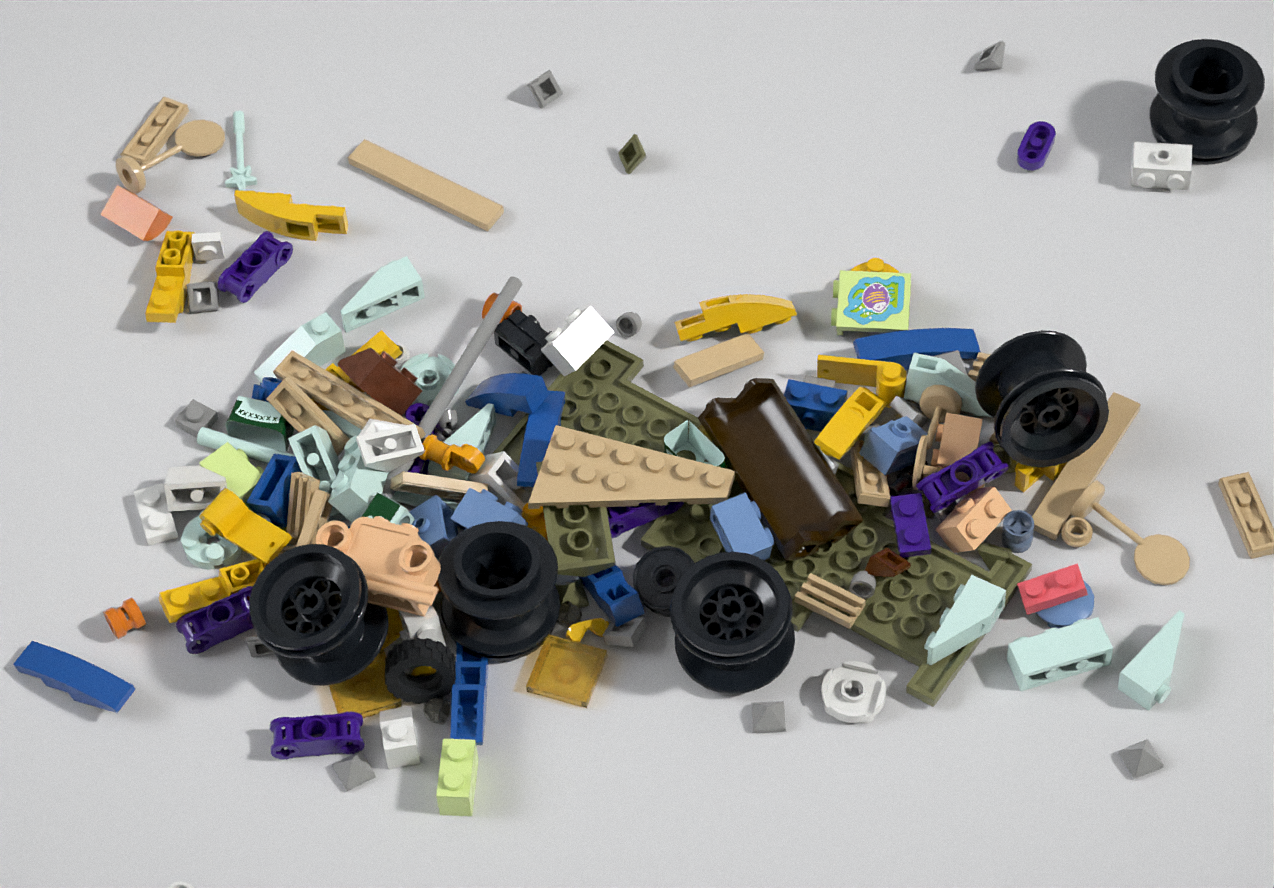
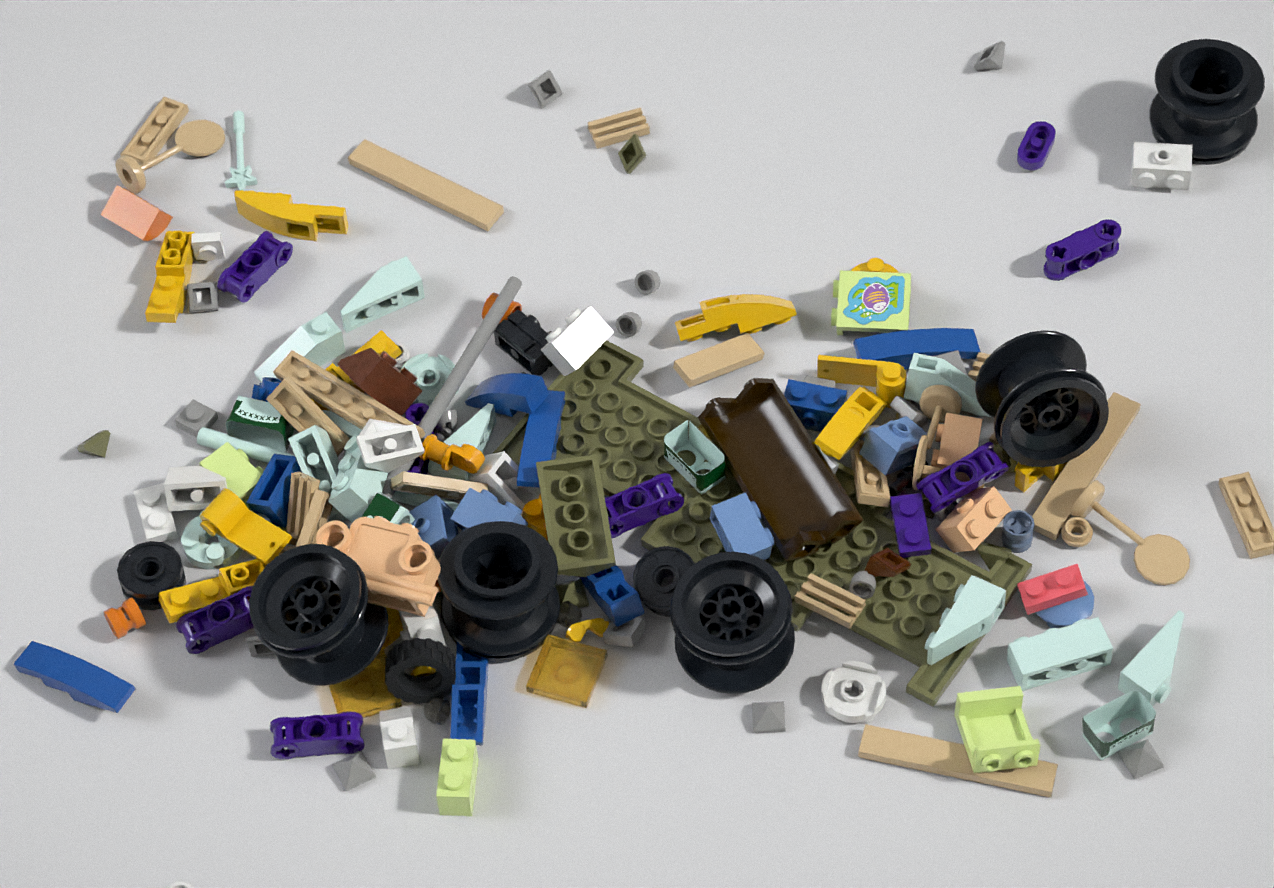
(96, 444): none -> olive slope
(150, 570): none -> black wheel
(615, 474): tan wing -> none
(617, 124): none -> tan tile
(647, 282): none -> light grey hinge
(950, 760): none -> tan tile
(995, 729): none -> yellowish green panel
(1082, 249): none -> dark purple piece
(1097, 722): none -> light aqua piece

